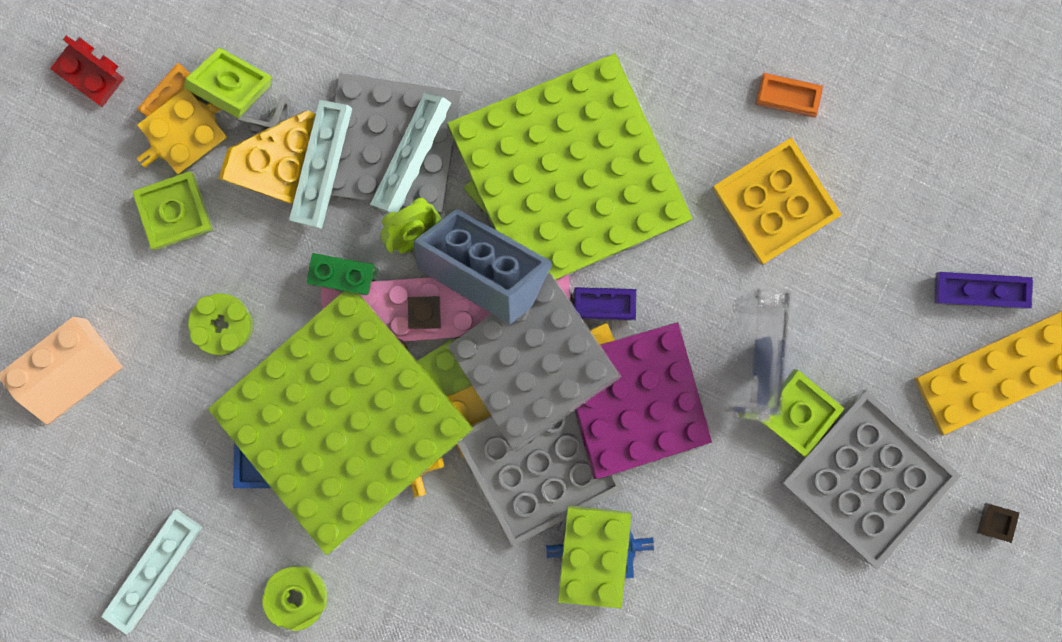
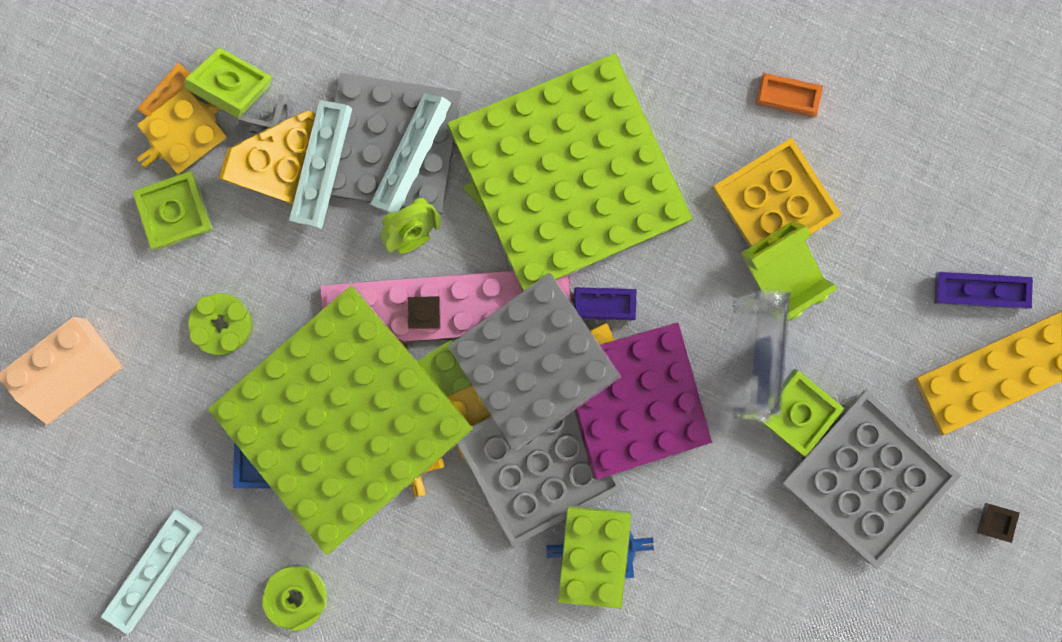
(86, 72): red bracket -> none
(341, 274): green bracket -> none
(482, 265): sand blue slope -> none
(787, 265): none -> lime panel

